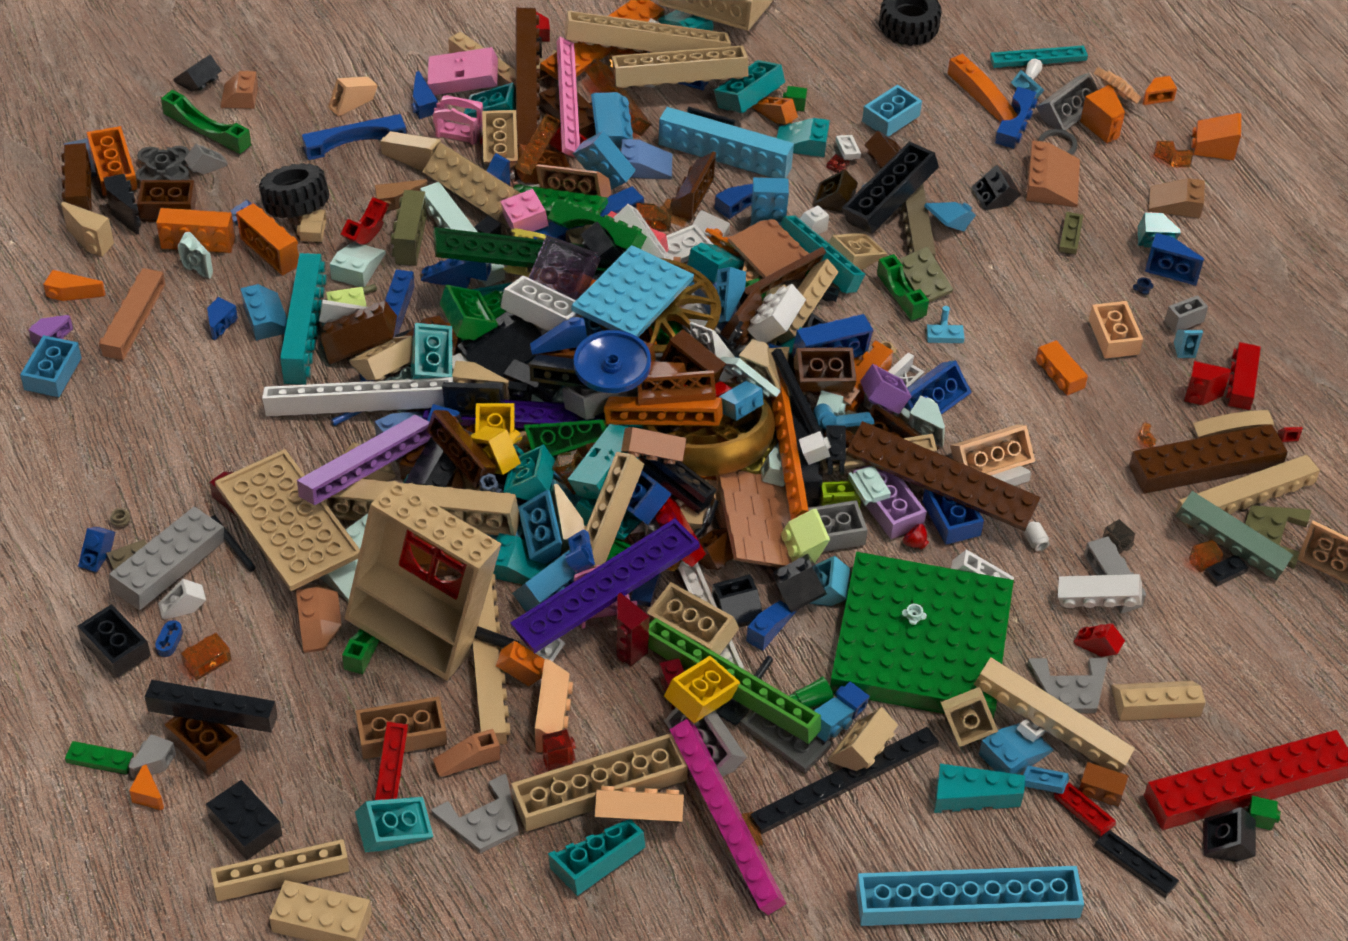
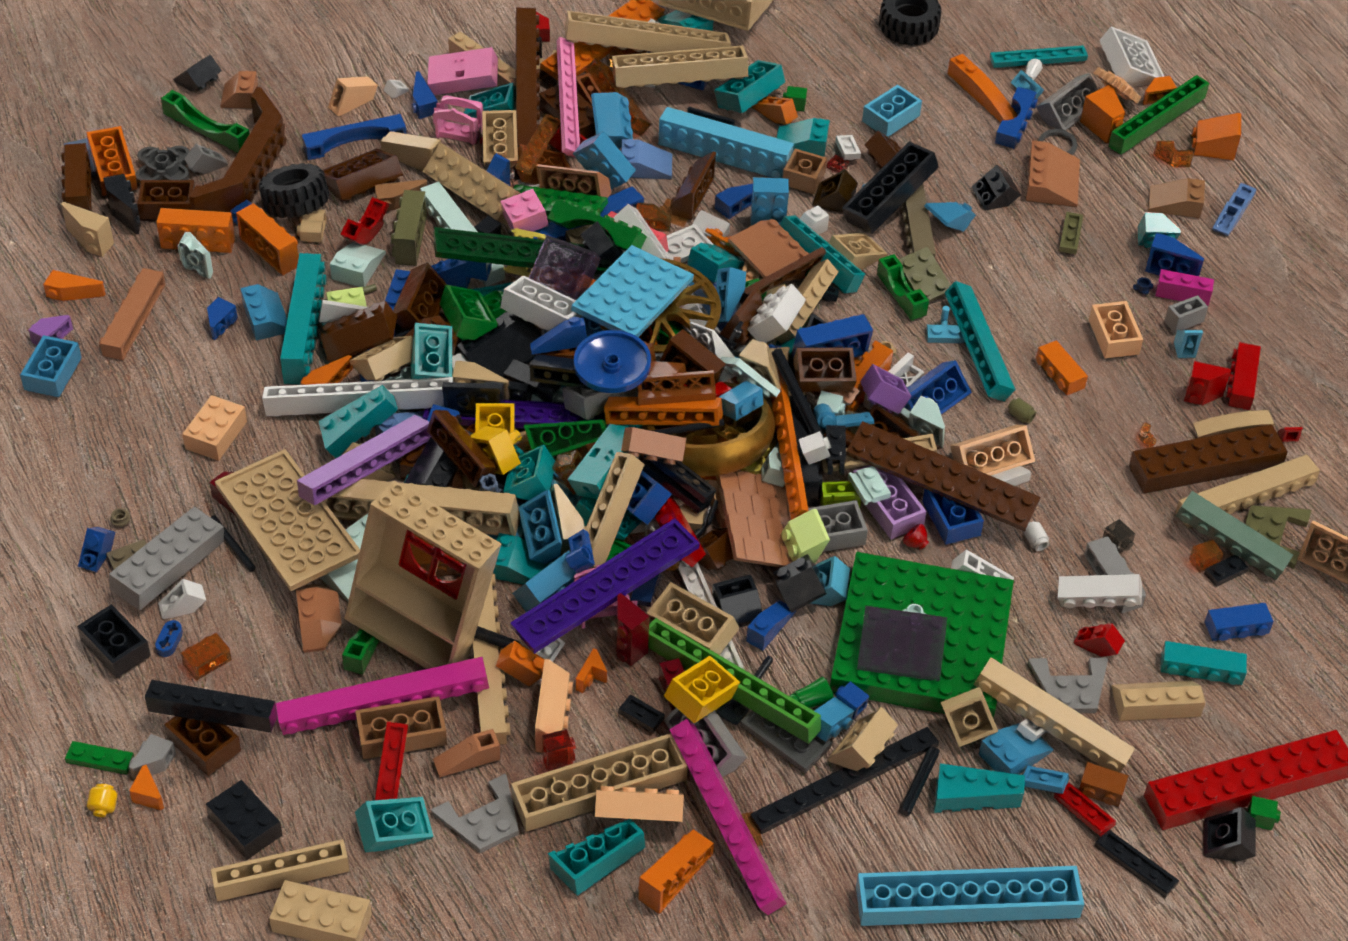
(102, 800): none -> yellow head
(214, 427): none -> light nougat brick
(251, 162): none -> reddish brown slope
(329, 373): none -> orange slope
(340, 704): none -> dark pink brick
(356, 420): none -> teal wedge
(362, 173): none -> reddish brown slope
(395, 88): none -> white slope
(419, 297): none -> reddish brown brick
(586, 87): none -> dark orange slope
(592, 669): none -> orange slope
(641, 713): none -> black plate
(674, 870): none -> orange wedge
(687, 428): none -> black bar
(805, 170): none -> medium nougat brick
(902, 643): none -> clear purple slope
(919, 781): none -> black axle
(979, 341): none -> teal brick
(1022, 410): none -> olive brick
(1130, 57): none -> white slope
(1158, 114): none -> green brick
(1183, 286): none -> dark pink brick
(1203, 663): none -> teal brick
(1234, 209): none -> medium blue slope
(1238, 621): none -> blue brick

